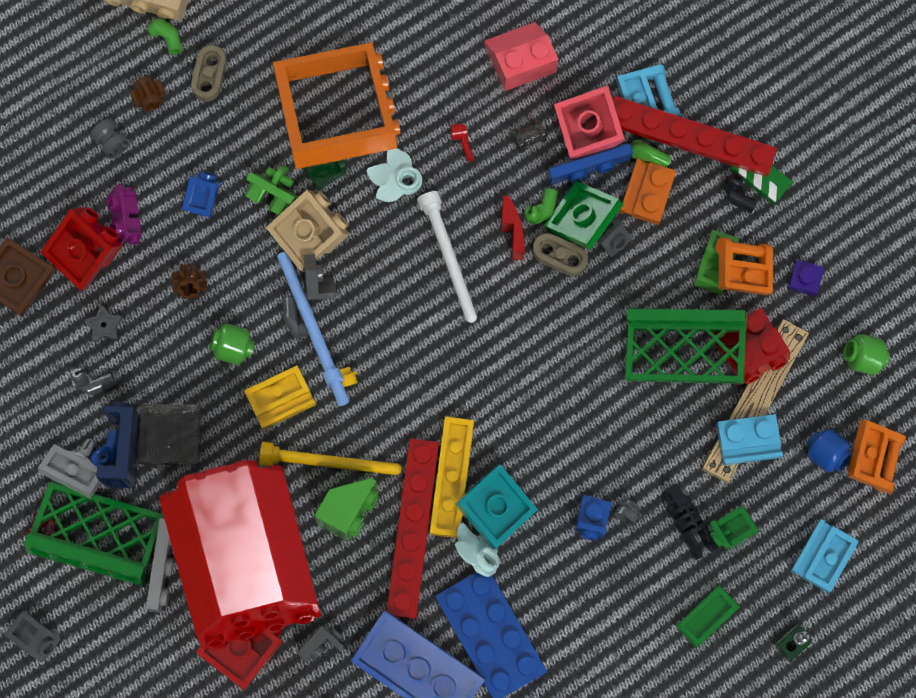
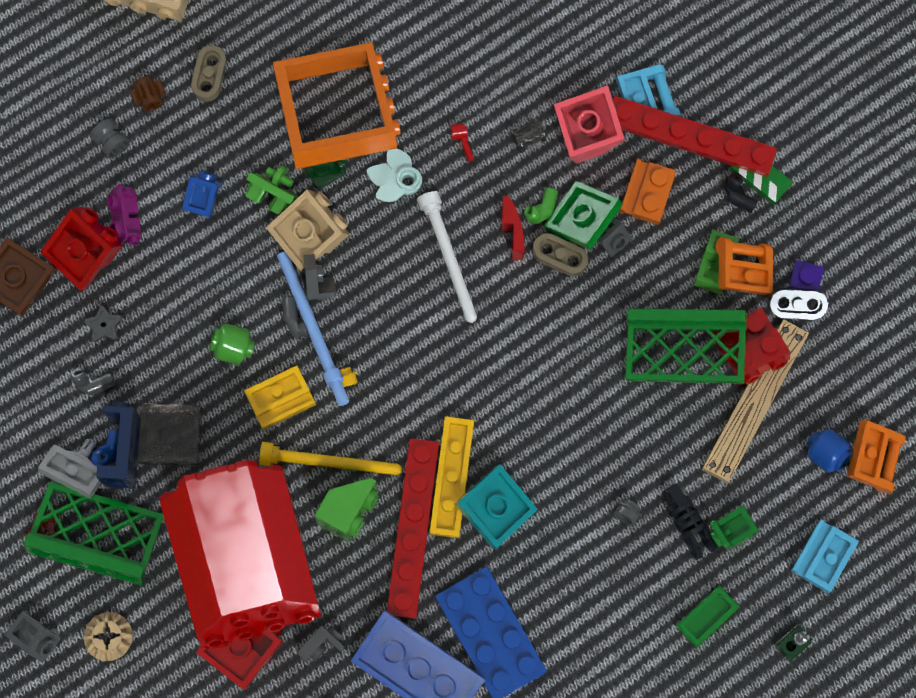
(118, 645): none -> tan gear
(161, 568): light grey plate -> none
(167, 31): bright green arm -> none
(189, 281): reddish brown gear -> none
(476, 551): light aqua plate -> none
(522, 55): coral slope -> none
(579, 168): blue plate -> none
(592, 518): blue bracket -> none
(648, 153): bright green arm -> none
(749, 439): medium azure plate -> none
(797, 303): none -> plate
(866, 354): bright green head -> none

